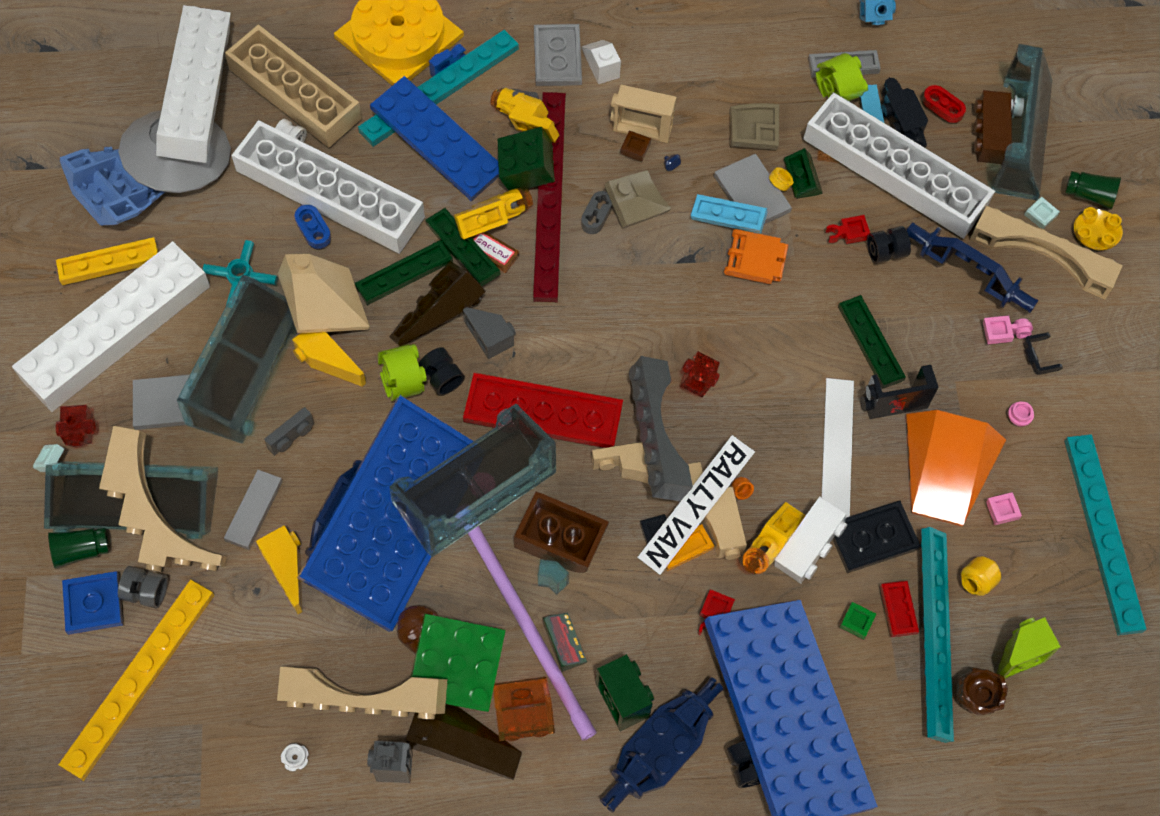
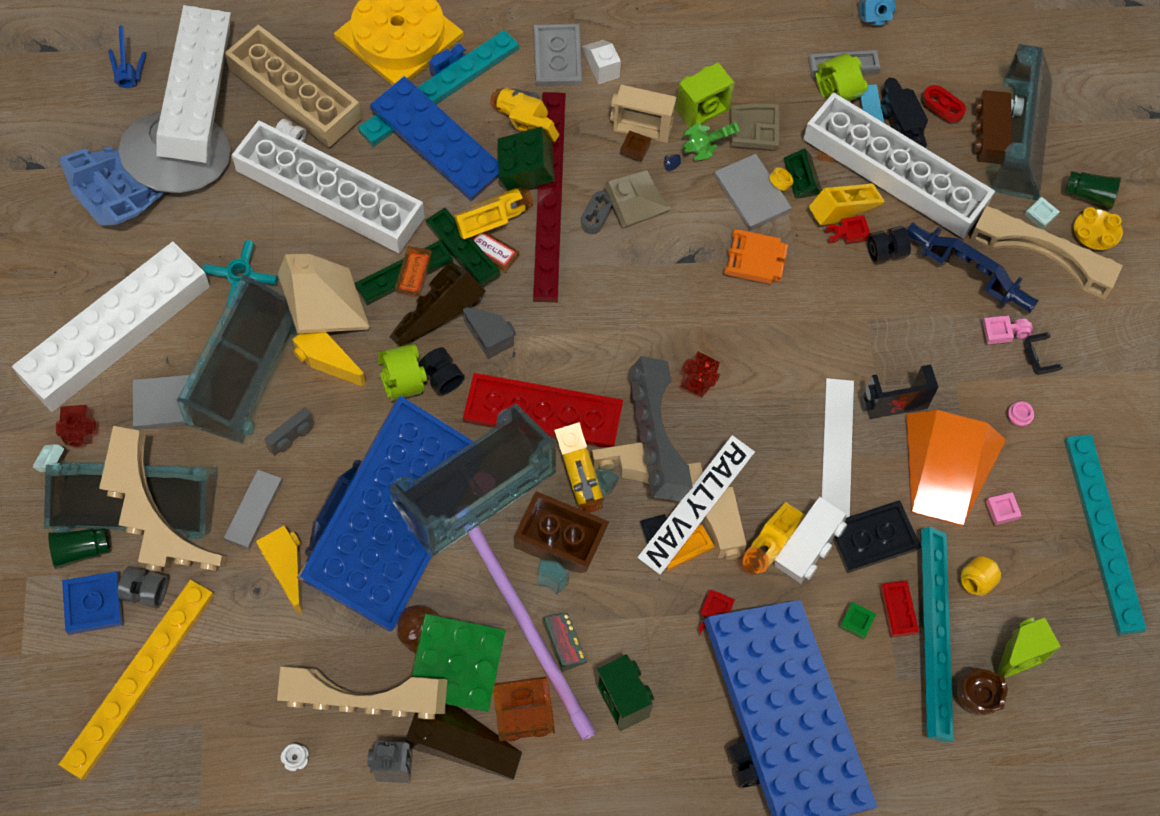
(105, 261): yellow plate -> none
(125, 74): none -> blue plant
(313, 228): blue plate -> none
(413, 271): none -> clear orange tile
(580, 468): none -> yellow plate
(606, 480): none -> clear light blue tile
(662, 745): dark blue plate -> none
(701, 141): none -> bright green piece
(704, 95): none -> lime brick
(729, 214): medium azure plate -> none
(742, 488): orange hinge -> none
(844, 202): none -> yellow slope
(871, 341): dark green tile -> none

